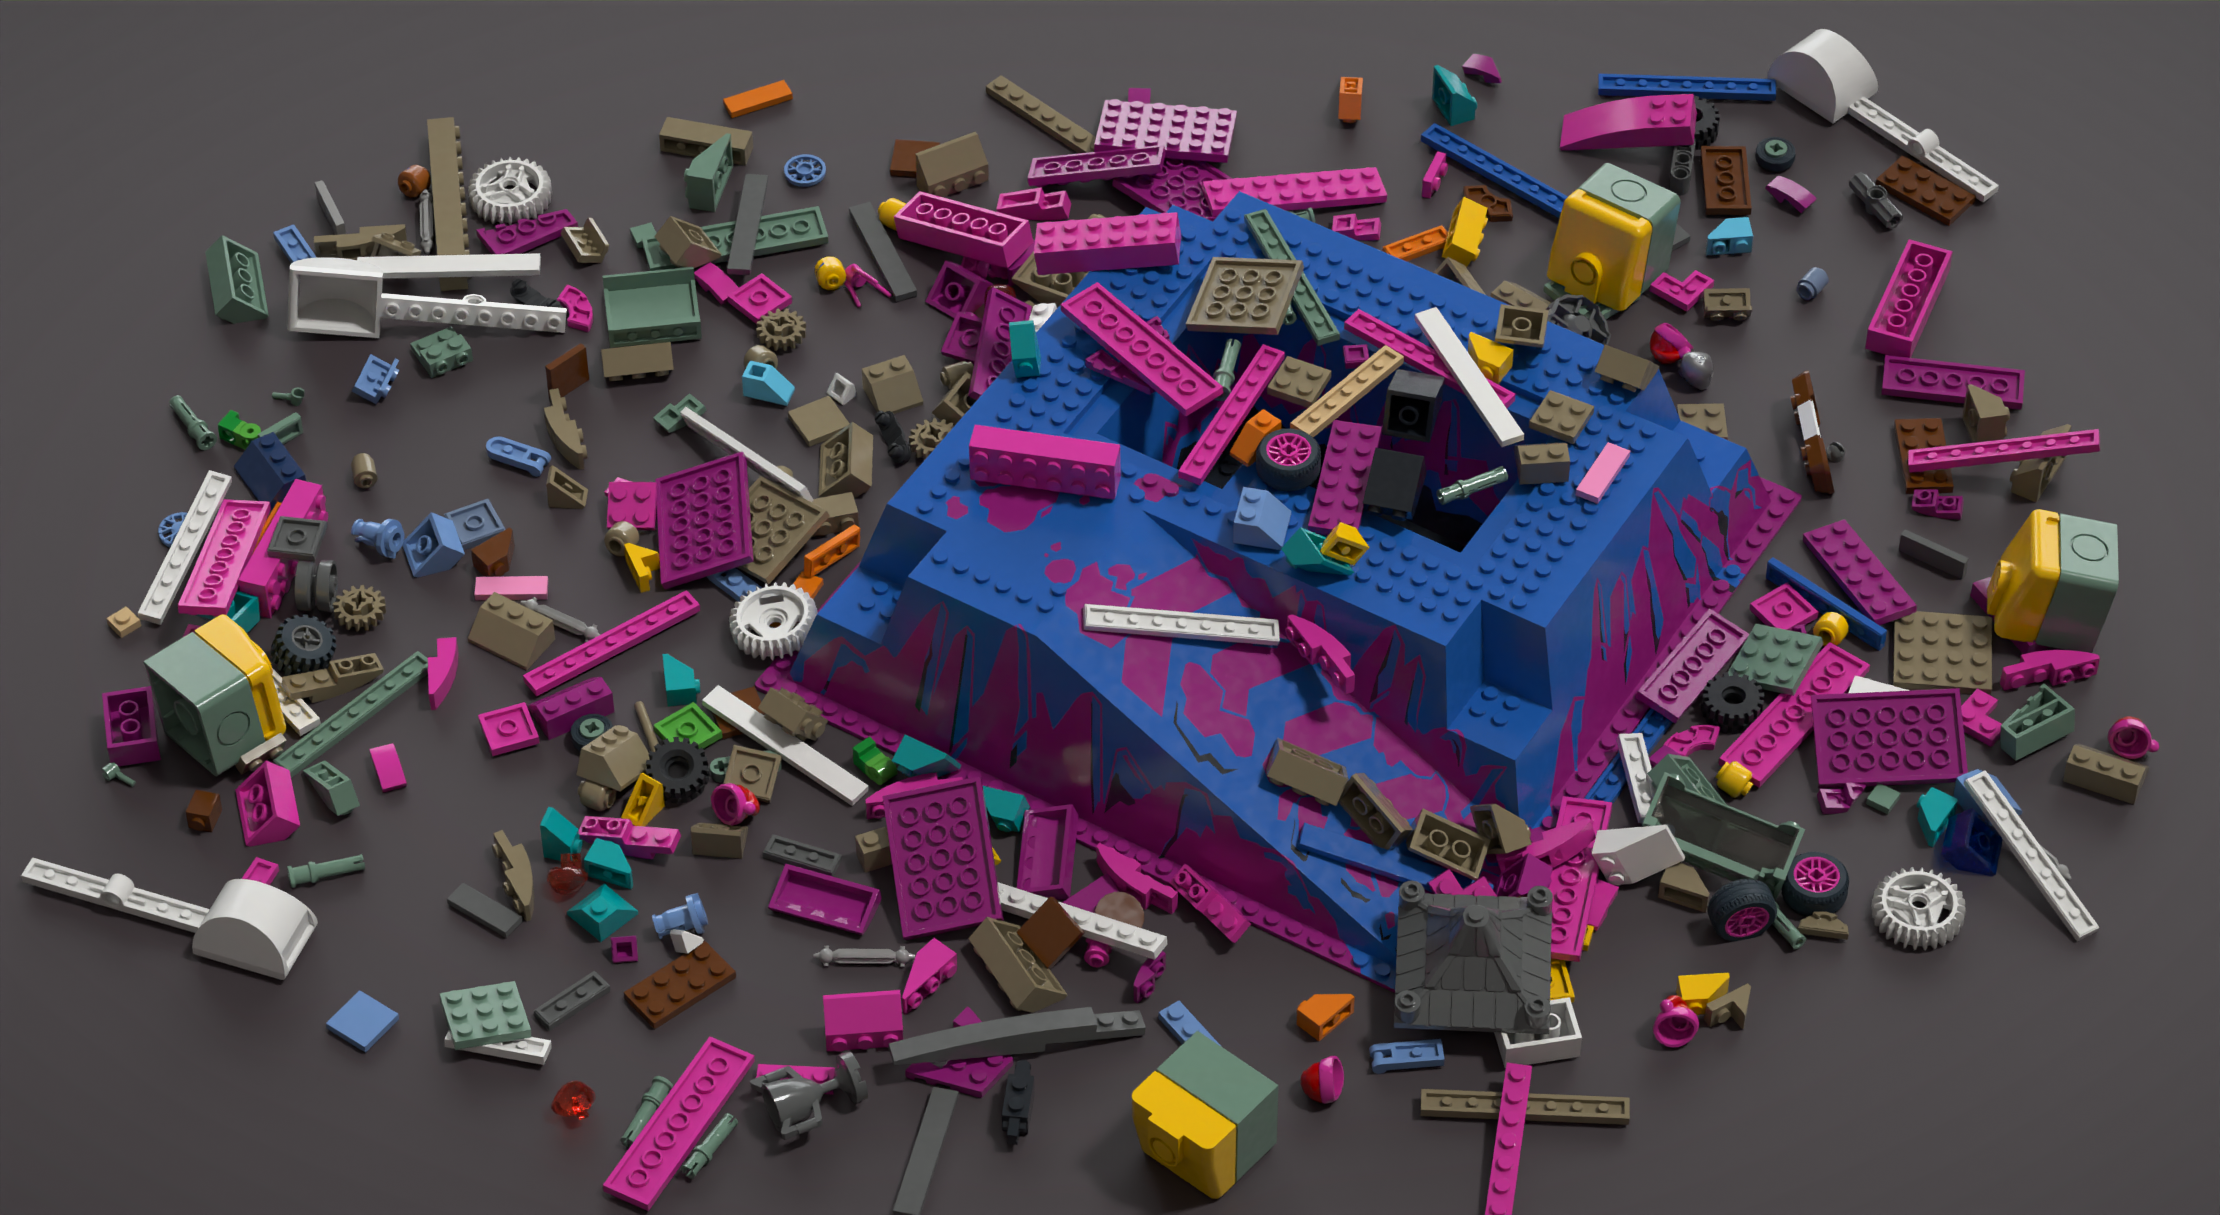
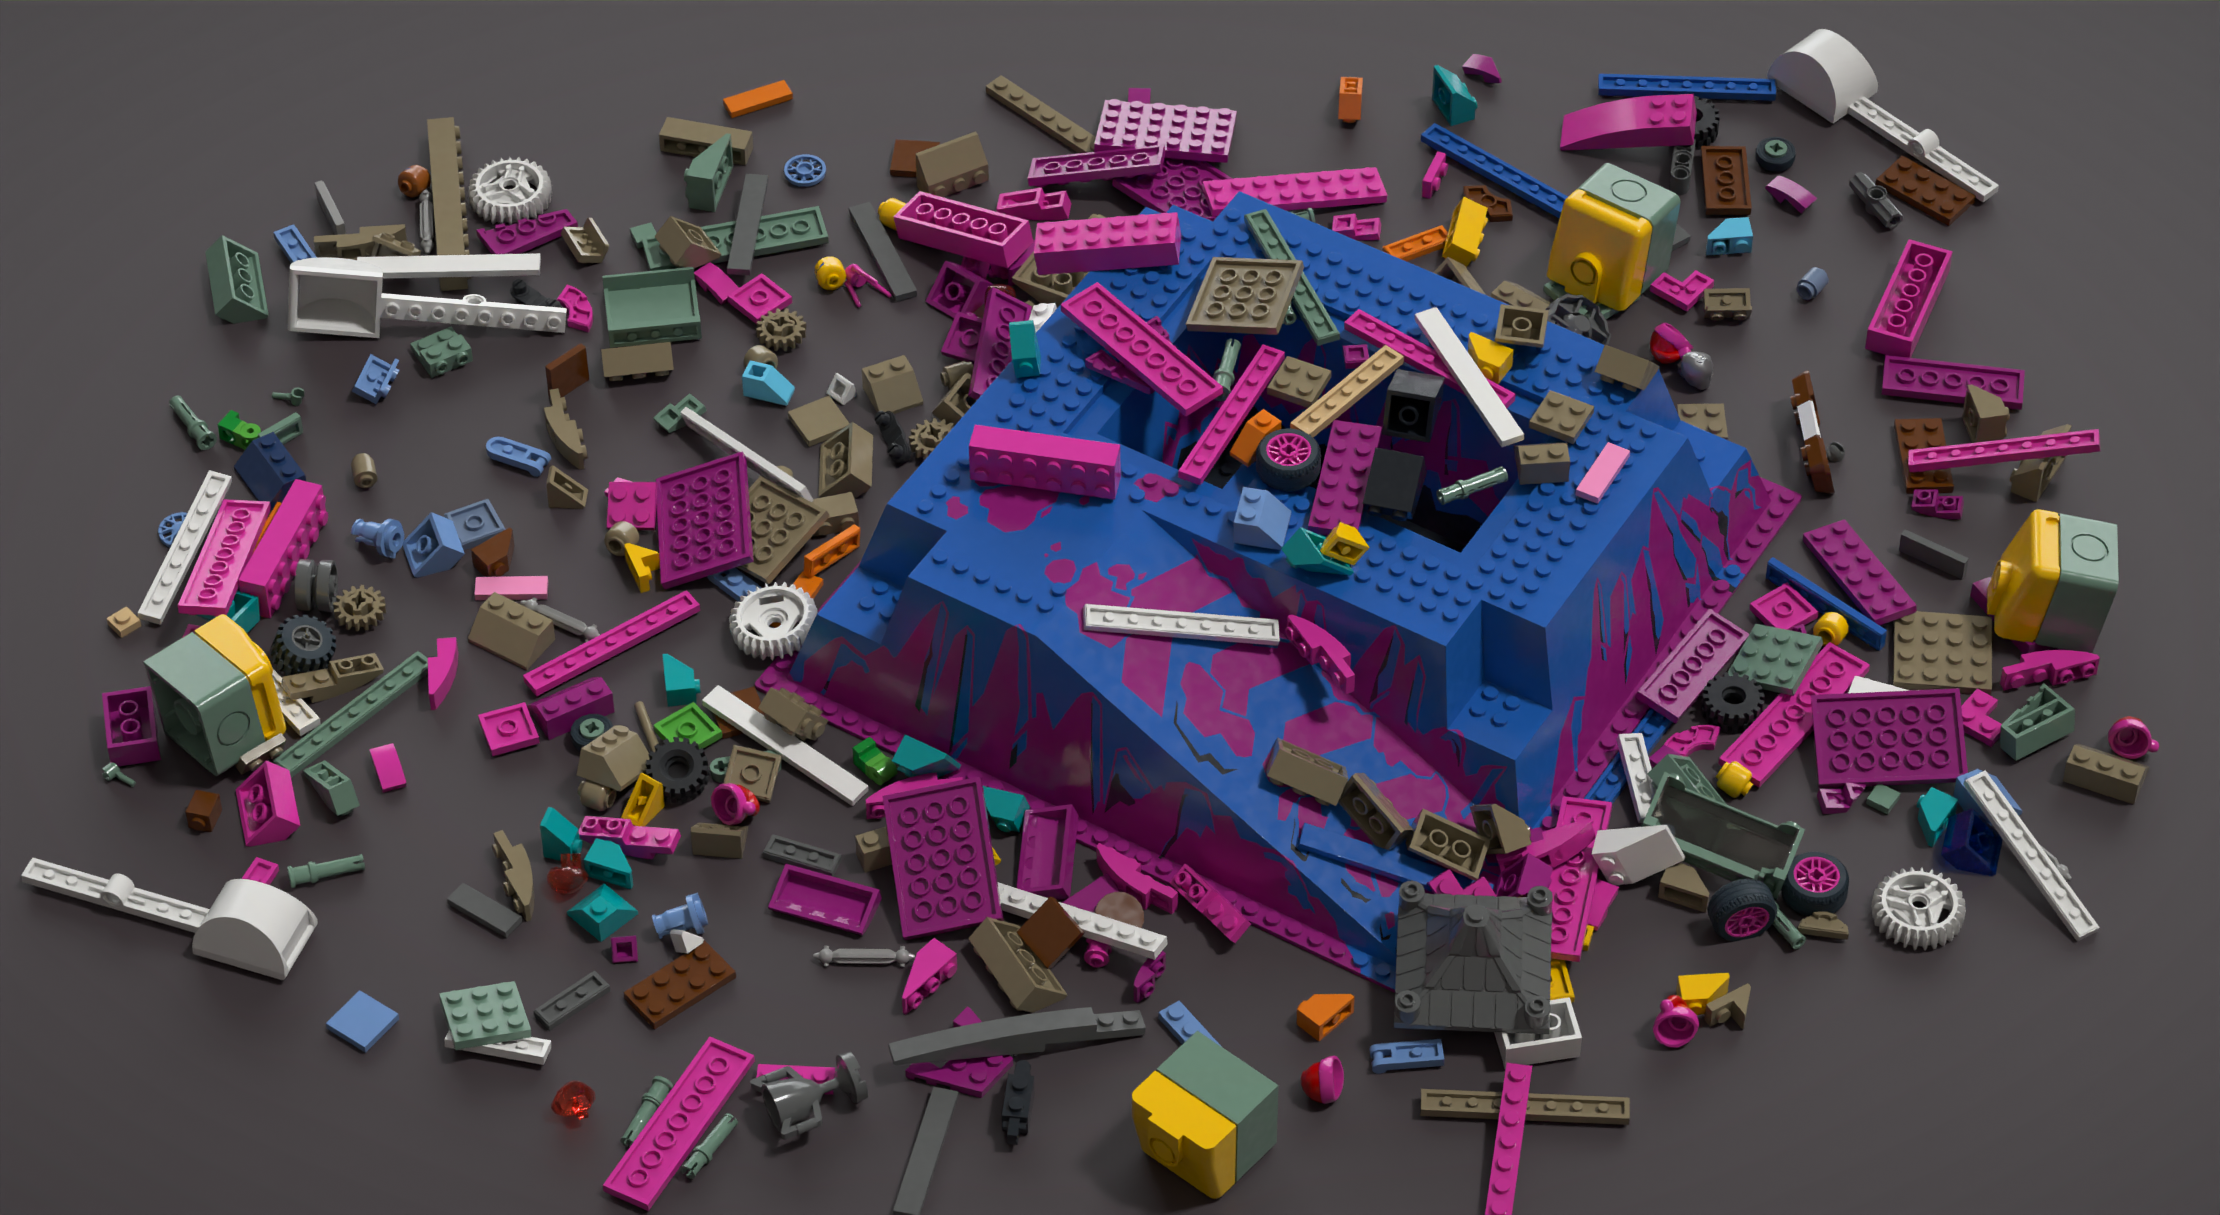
(297, 538): dark grey tile -> none
(862, 1020): dark pink slope -> none

